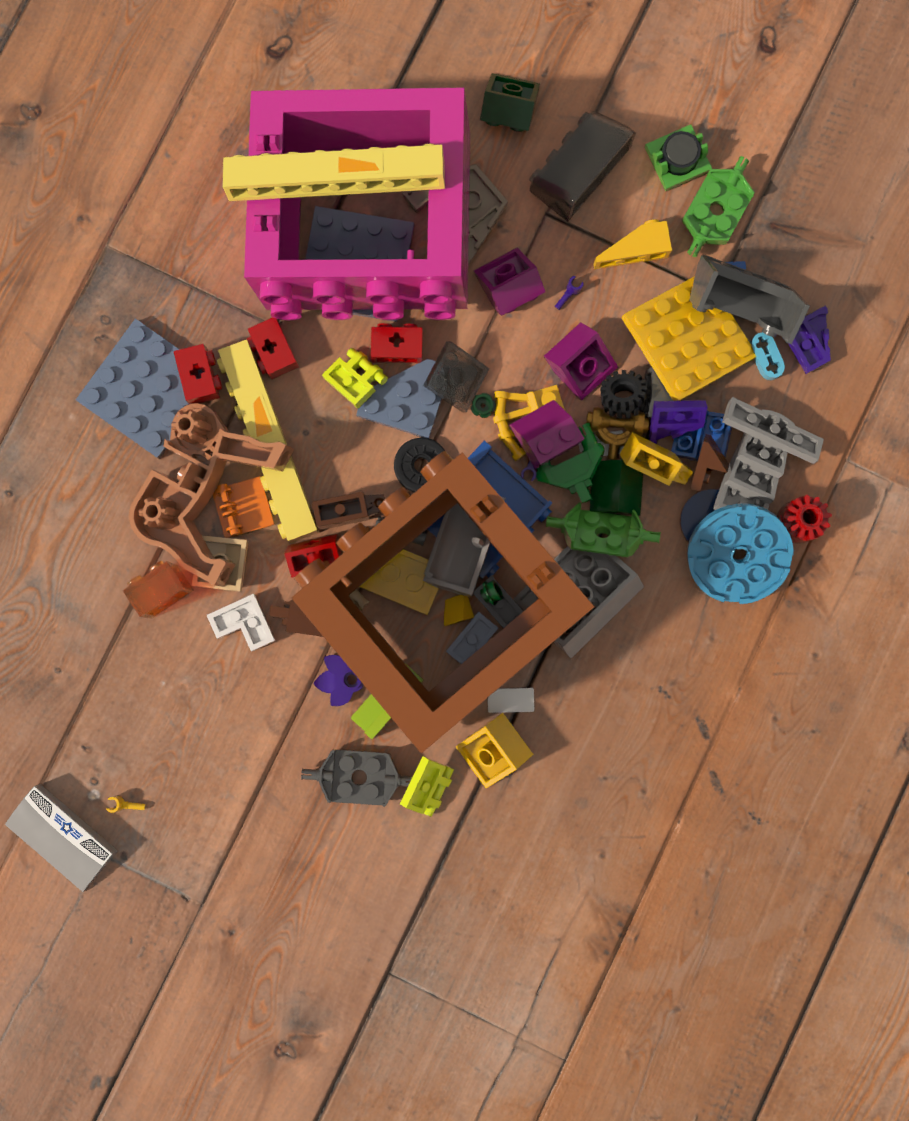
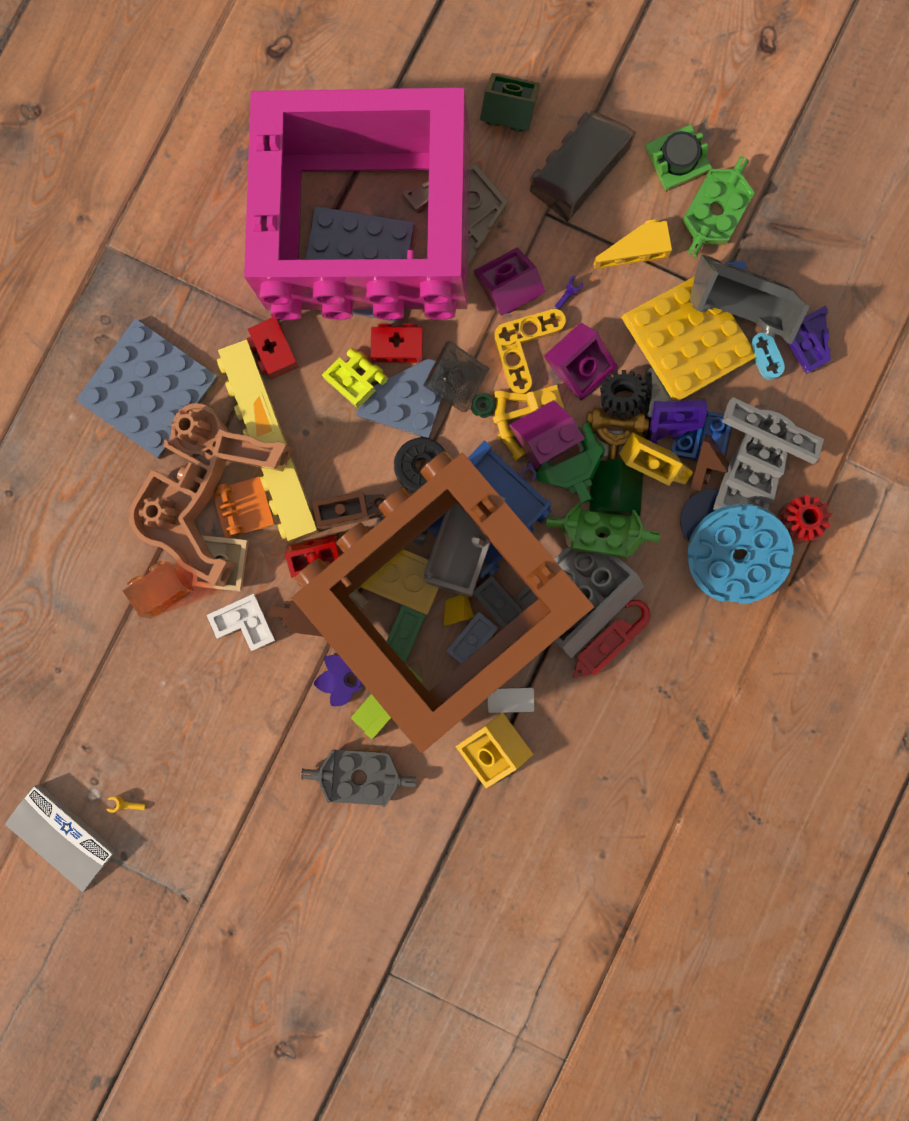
(188, 363): red brick -> none
(334, 172): light yellow brick -> none
(405, 631): none -> green plate
(427, 787): neon yellow plate -> none
(491, 592): dark green plate -> none
(514, 344): none -> yellow beam
(611, 642): none -> red plate

